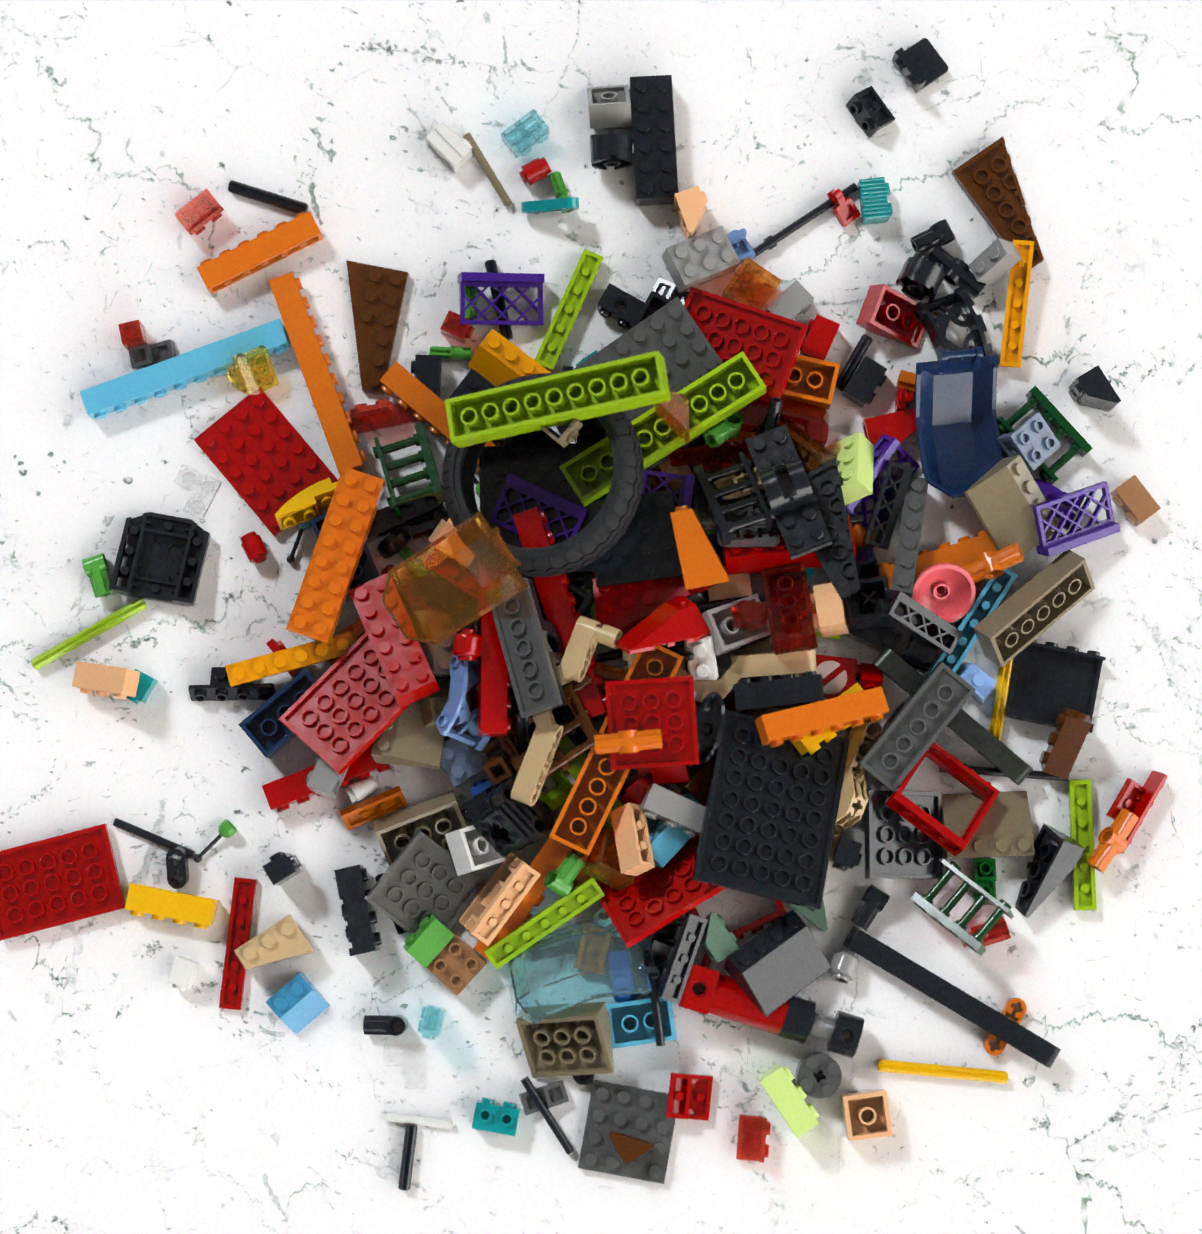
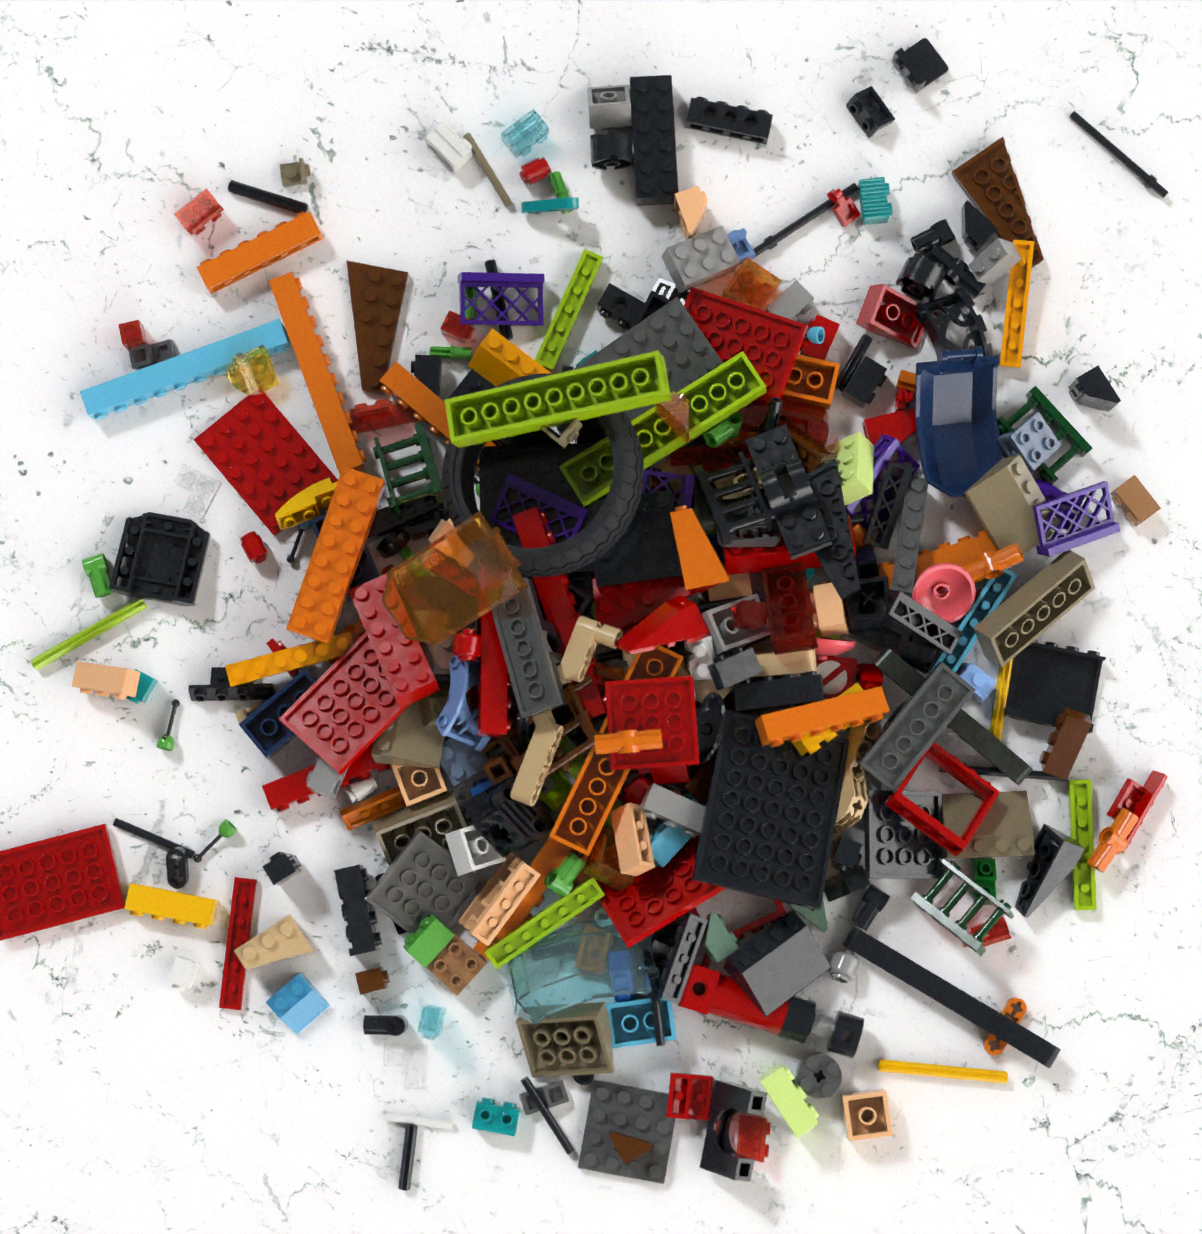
(166, 741): none -> hinge
(243, 713): none -> tan hand
(294, 173): none -> dark tan bracket
(372, 980): none -> reddish brown brick
(419, 783): none -> light nougat brick
(717, 125): none -> black brick
(717, 1150): none -> black arch
(734, 668): none -> brick
(816, 335): none -> medium azure hinge
(832, 647): none -> coral dish
(845, 883): none -> black slope
(975, 227): none -> black slope
(1149, 180): none -> black bar

